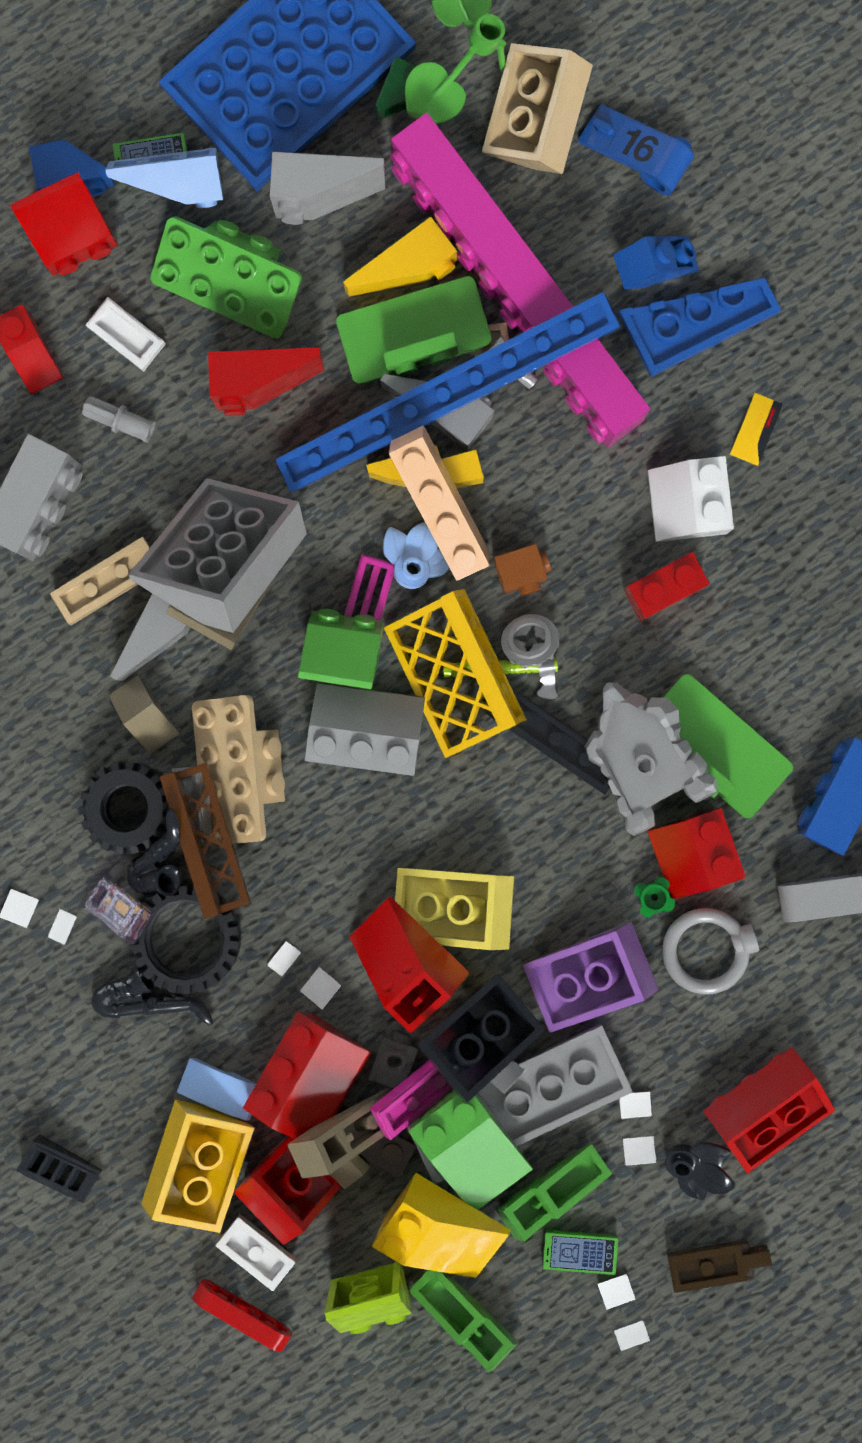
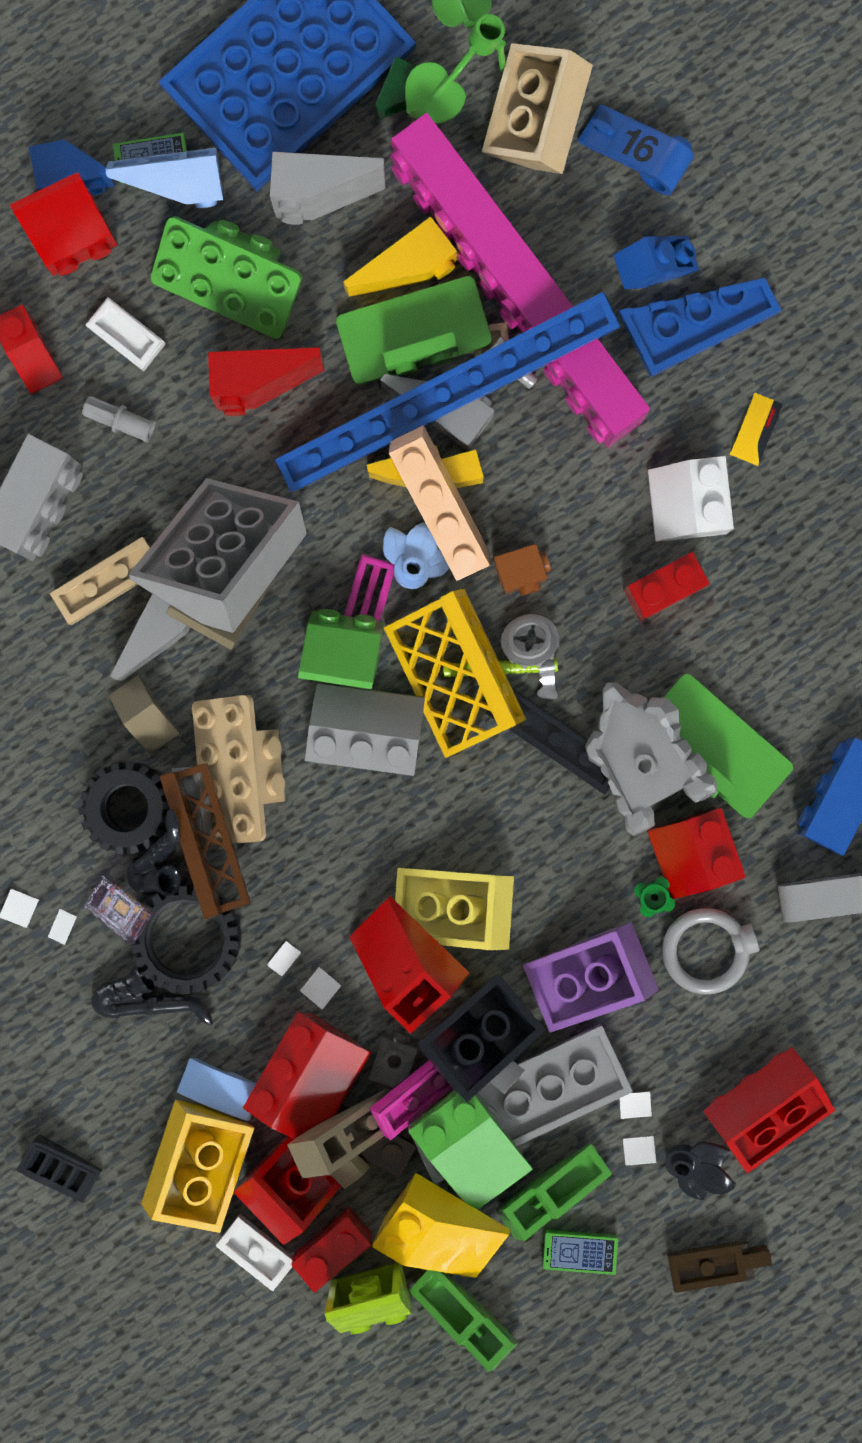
(242, 1315): red beam -> none
(331, 1249): none -> red brick
(617, 1292): white sticker -> none

